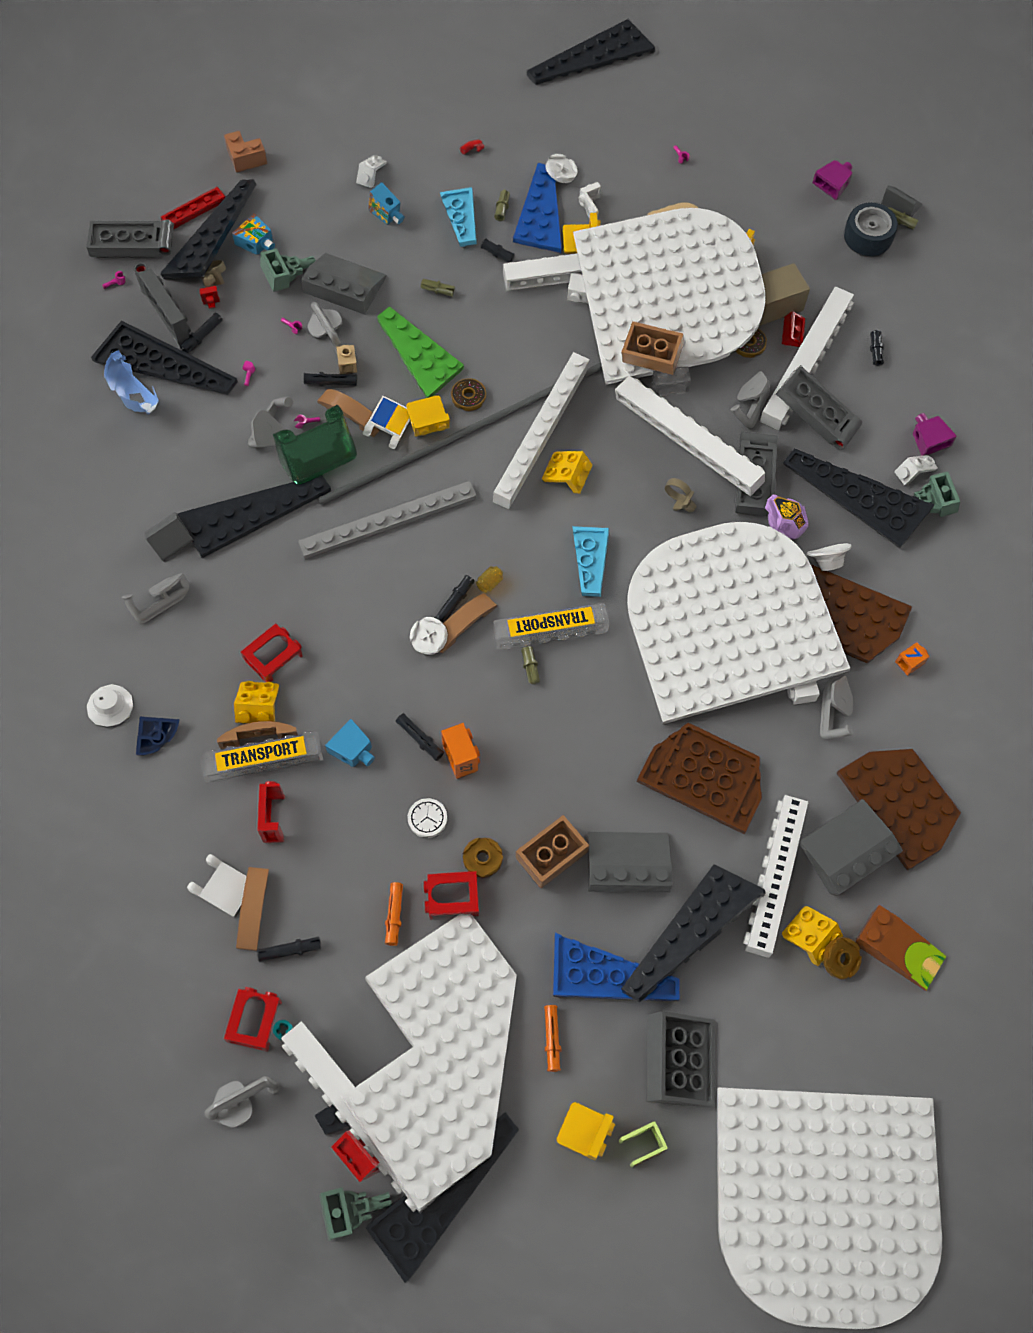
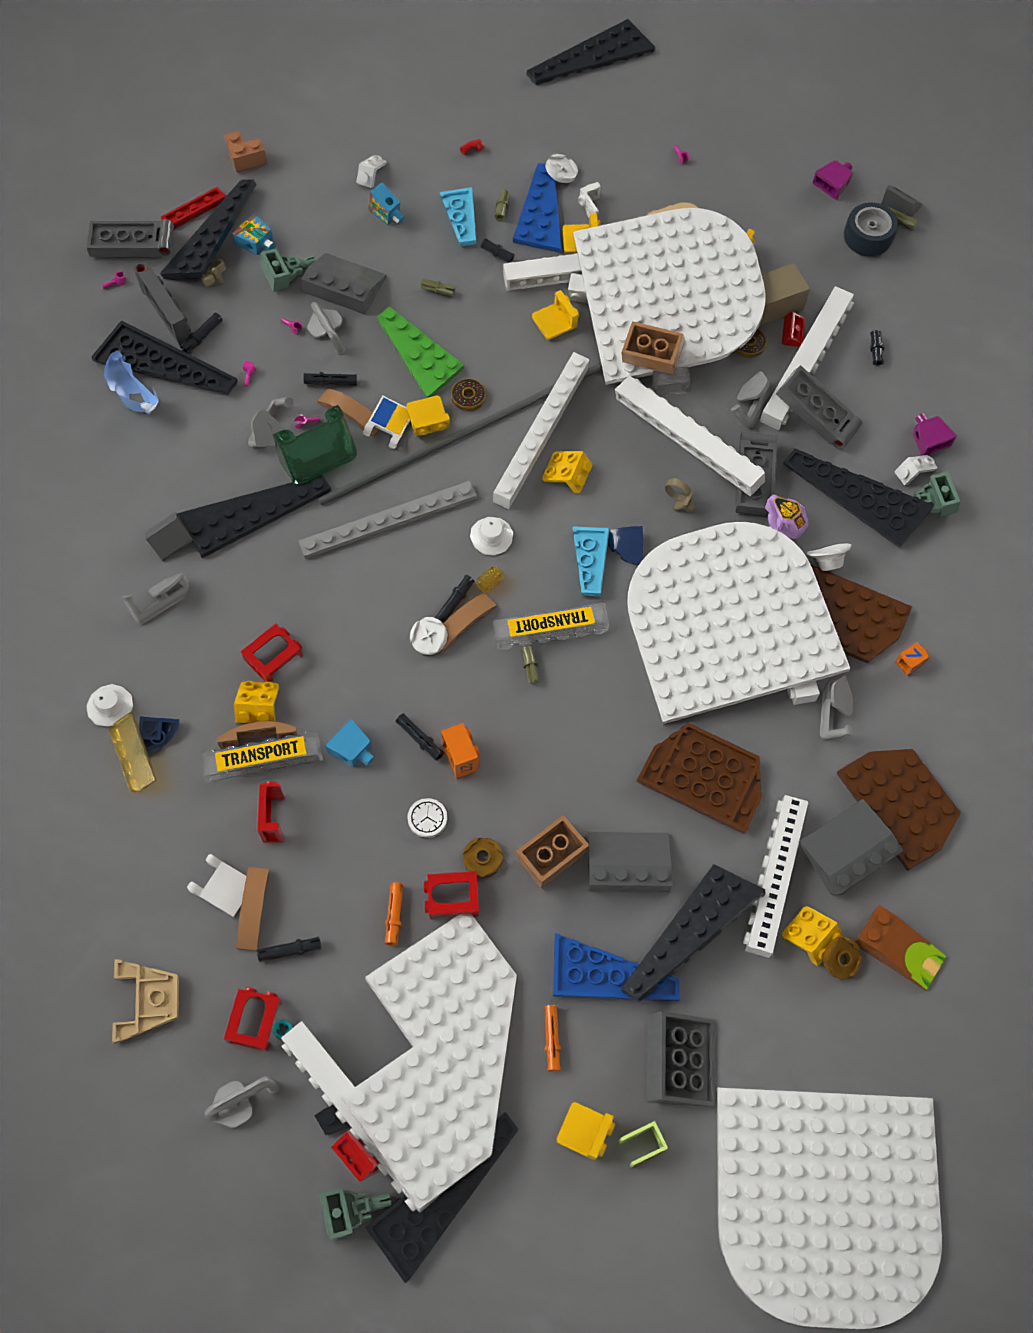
(133, 753): none -> clear yellow windscreen
(155, 999): none -> tan wing
(209, 296): red tile -> none
(346, 359): tan brick -> none
(491, 536): none -> white hat
(556, 318): none -> yellow bracket
(627, 543): none -> dark blue brick

